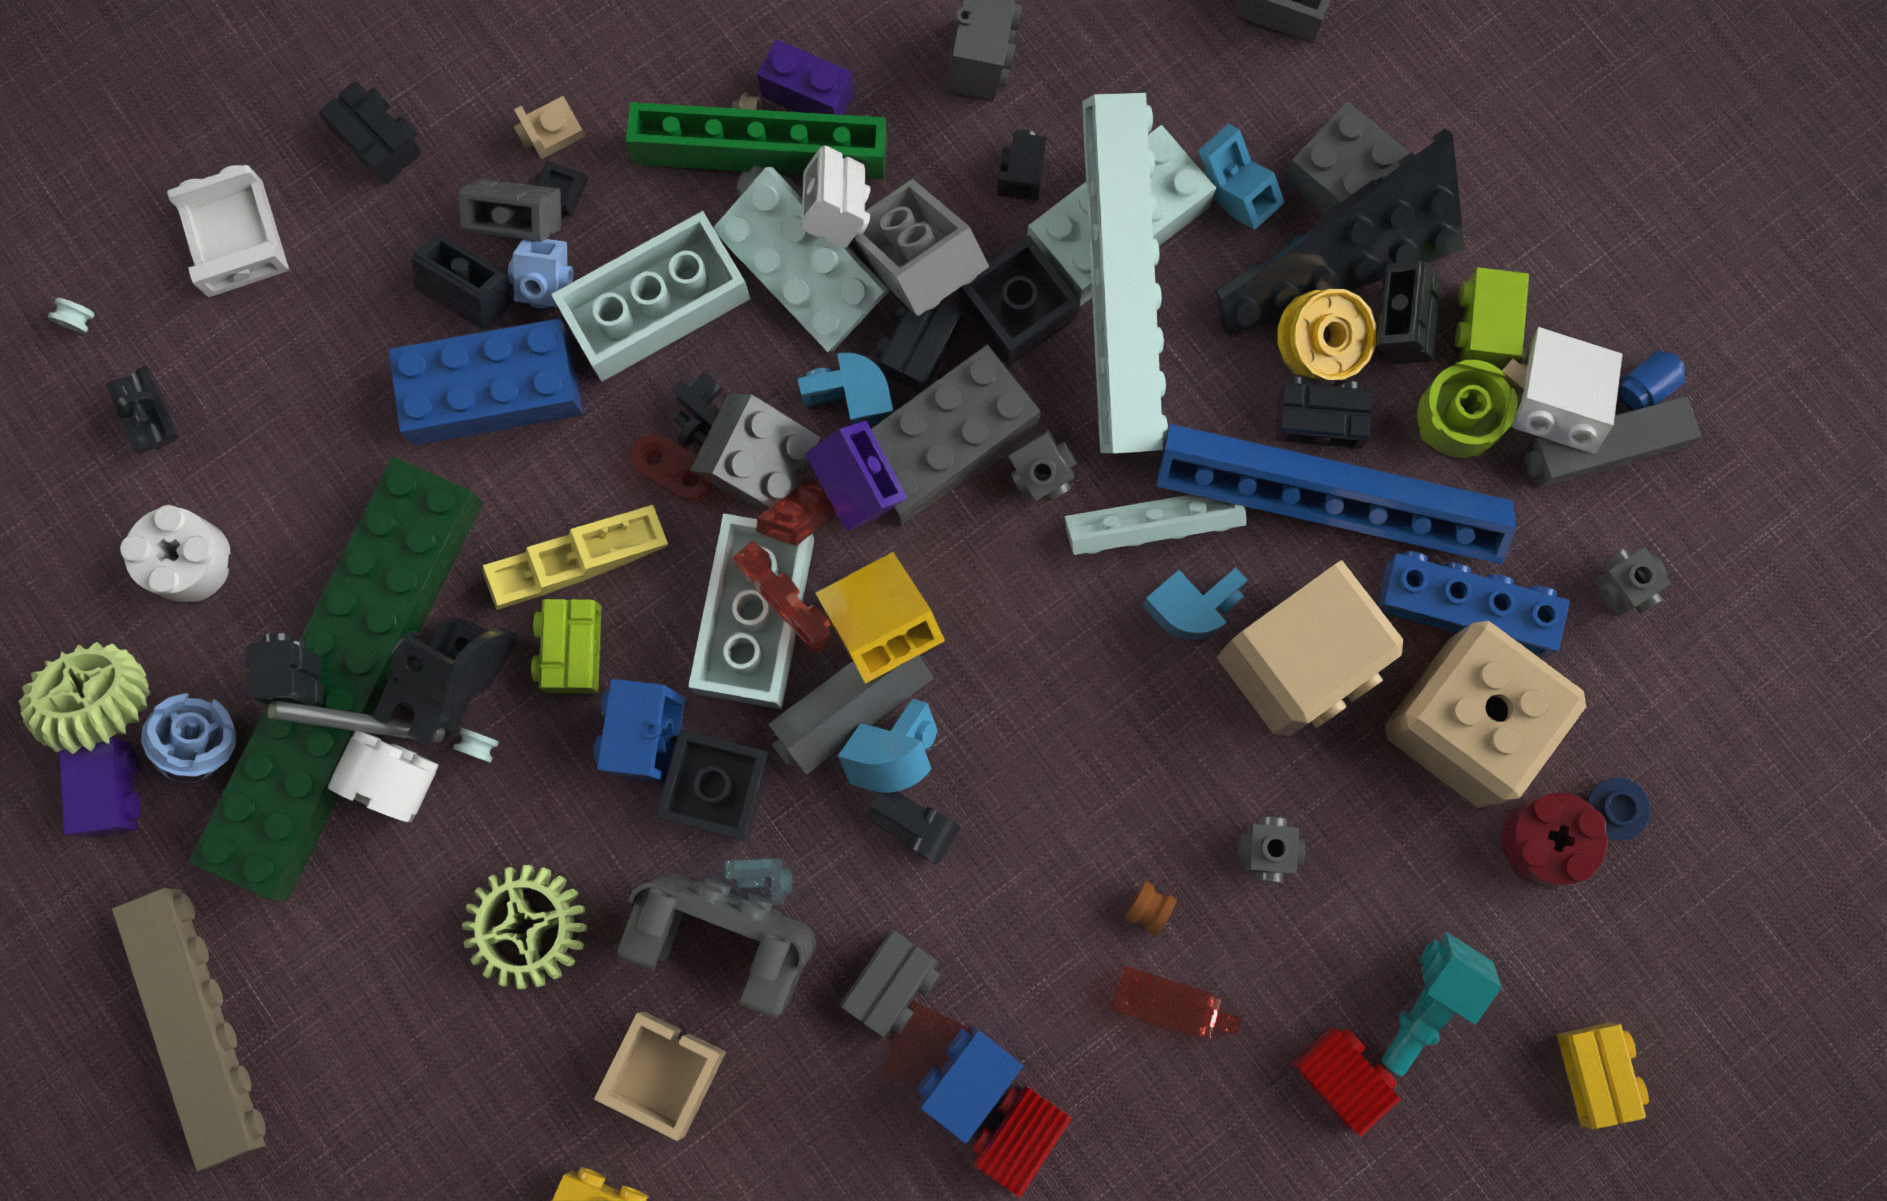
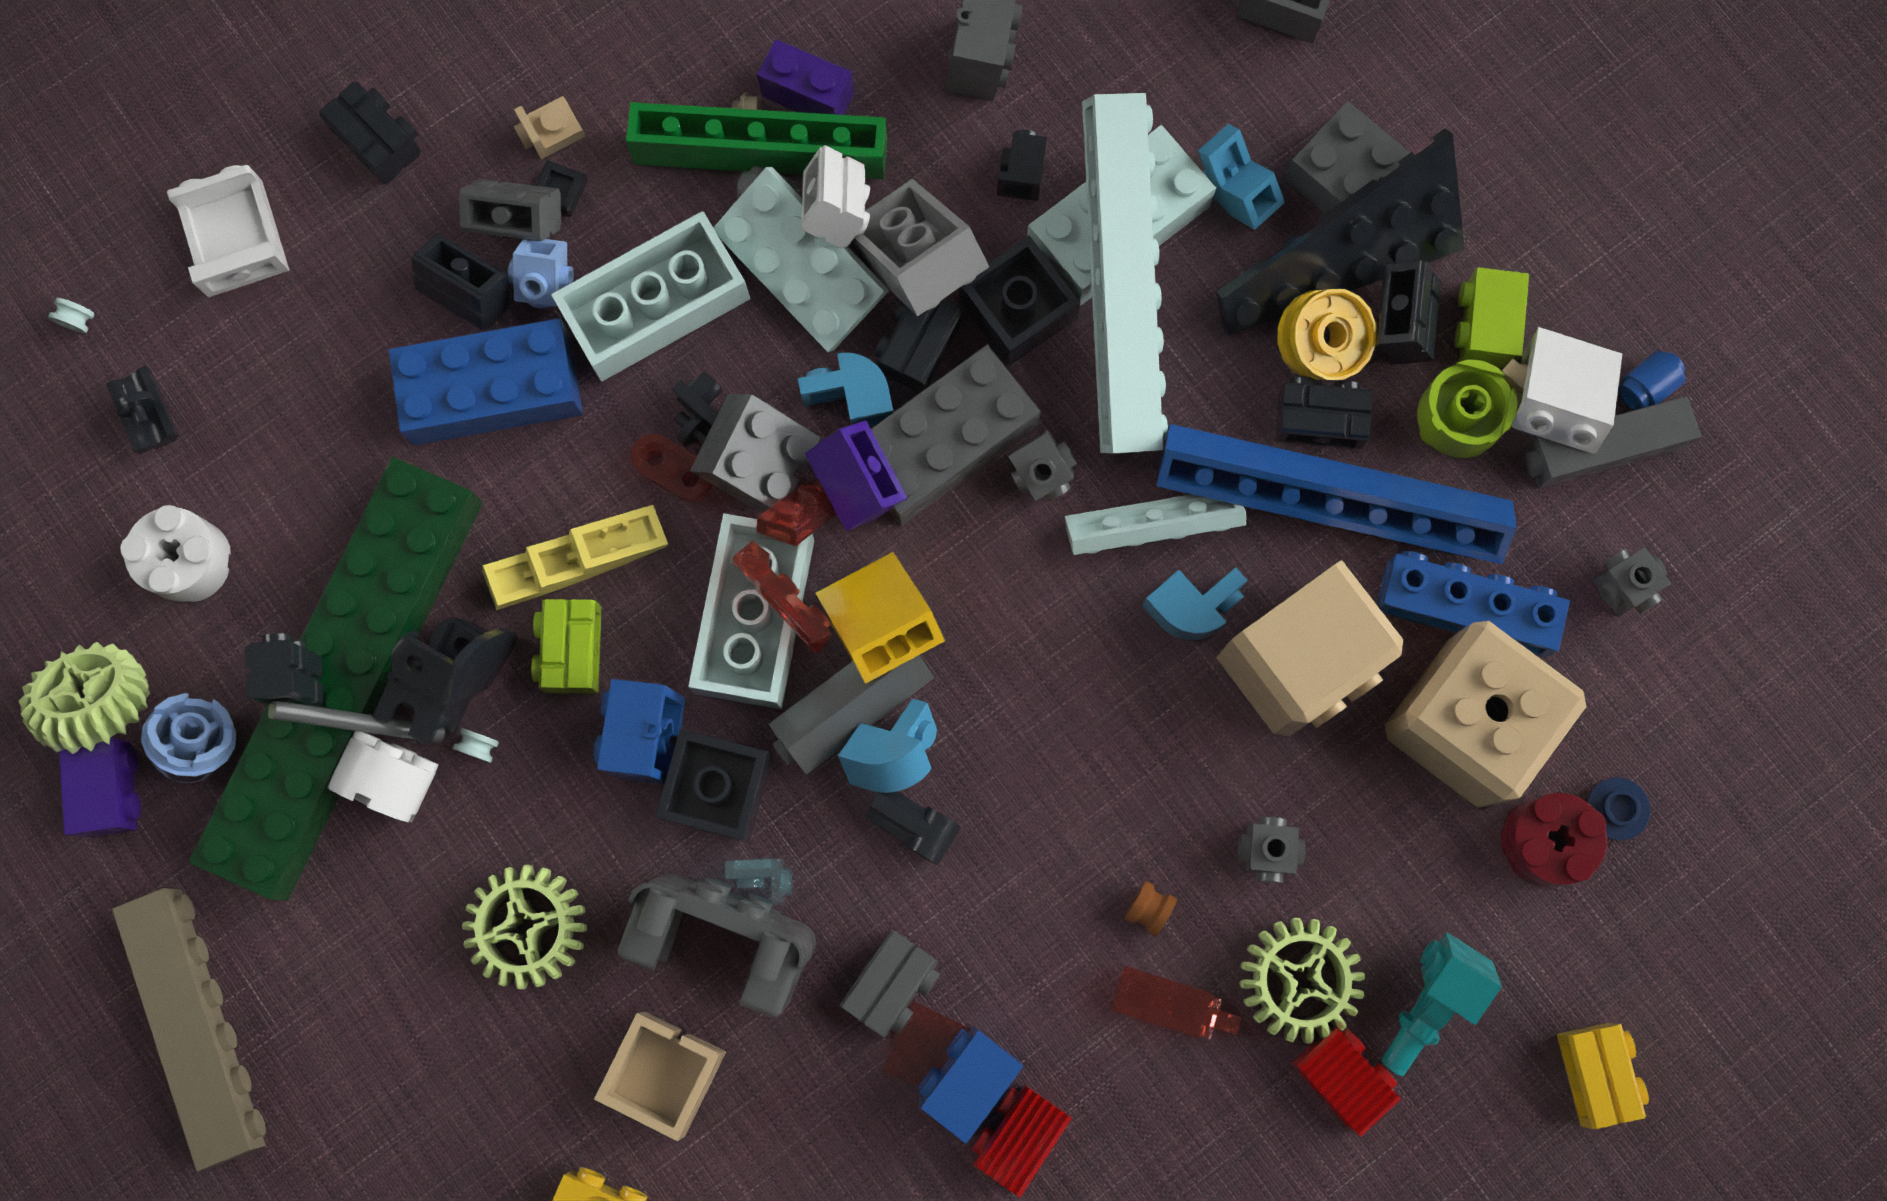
(1313, 962): none -> yellowish green gear

